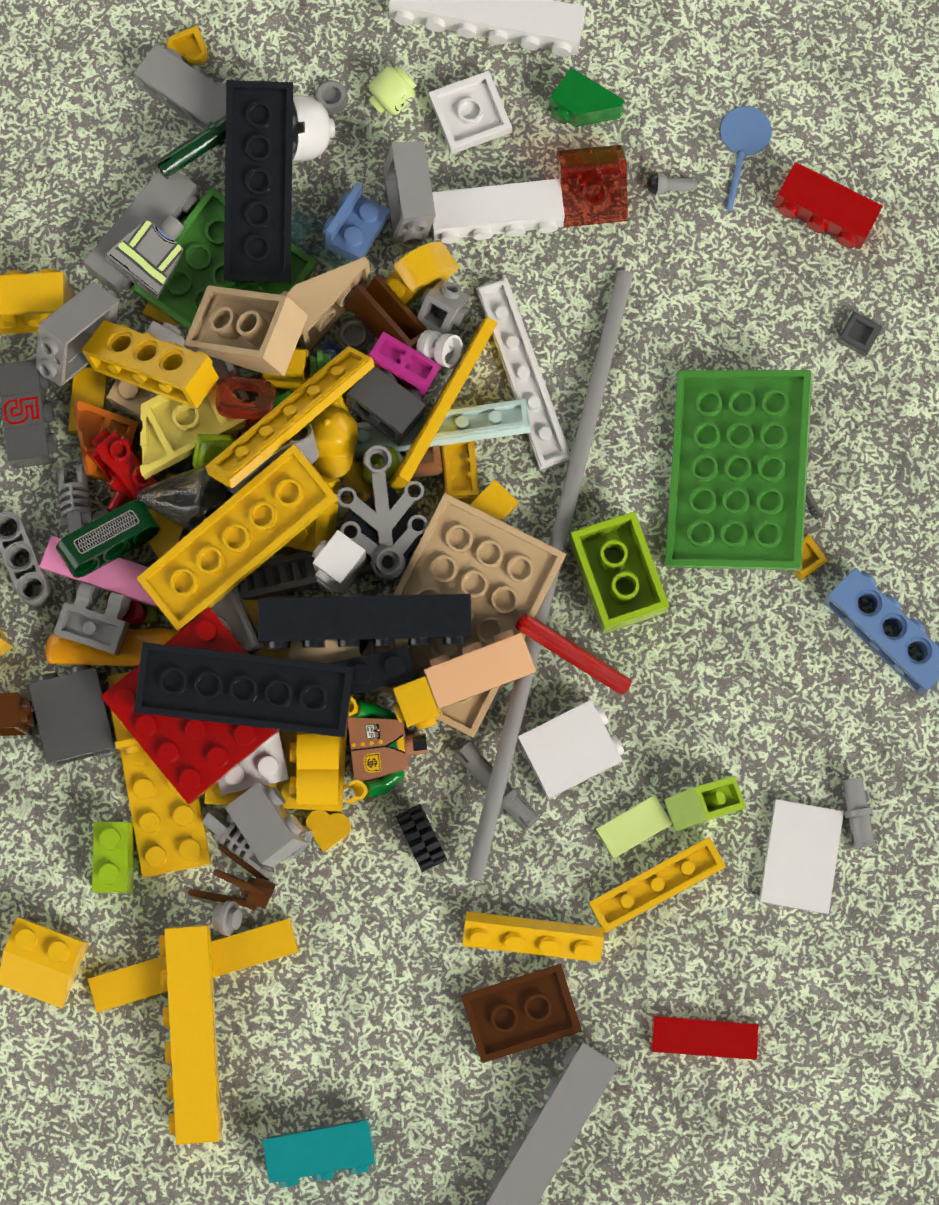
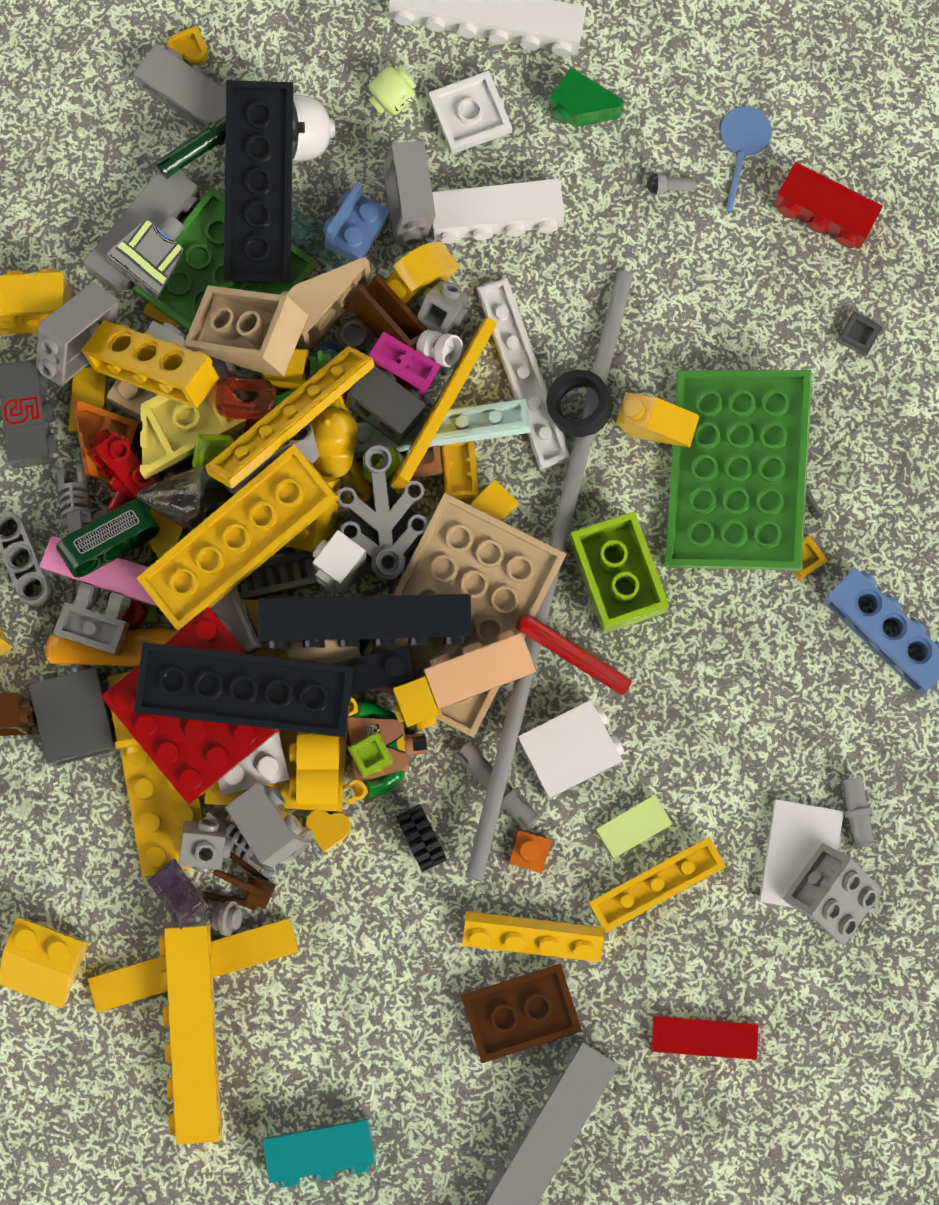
(113, 858): lime brick -> none
(178, 893): none -> slope
(204, 845): none -> light grey brick
(332, 96): light grey tile -> none
(370, 754): none -> lime tile
(530, 852): none -> orange plate
(566, 383): none -> black tyre
(593, 185): clear red slope -> none
(656, 420): none -> yellow slope
(705, 803): lime slope -> none
(833, 893): none -> light grey bracket

